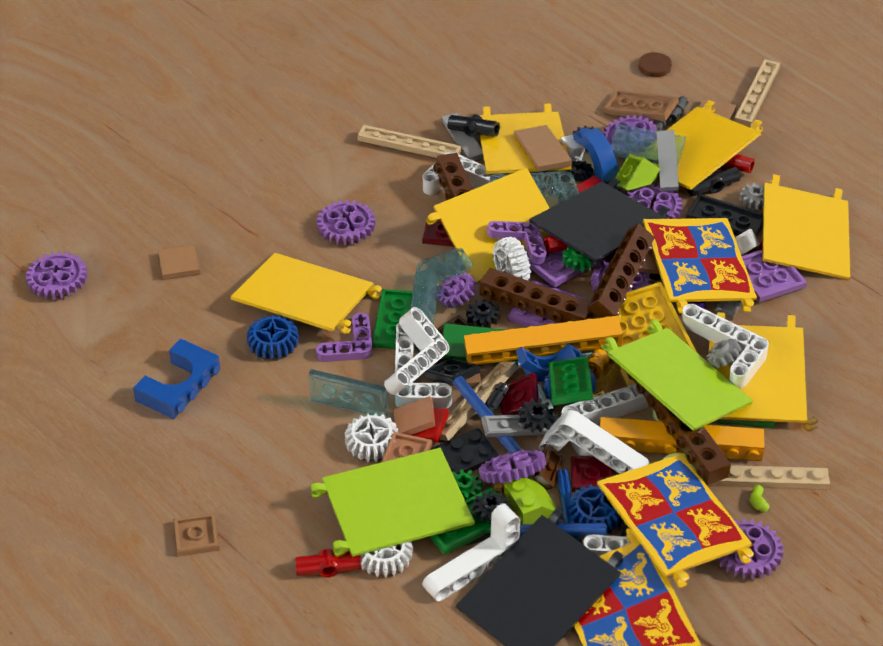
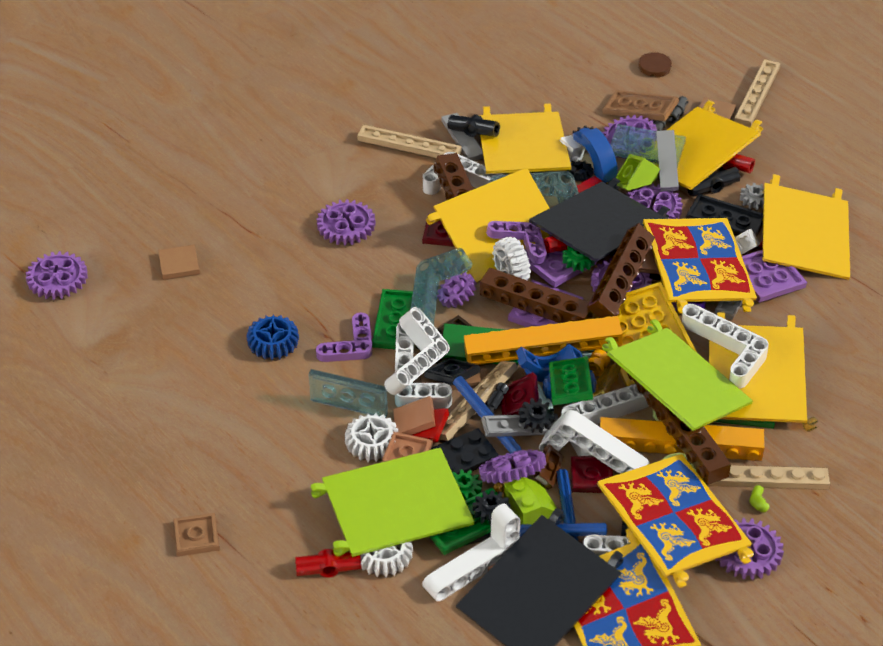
(174, 398): blue arch -> none
(305, 292): yellow flag -> none
(483, 313): black gear -> none
(542, 148): medium nougat tile -> none
(592, 506): blue gear -> none
(724, 353): light grey gear -> none

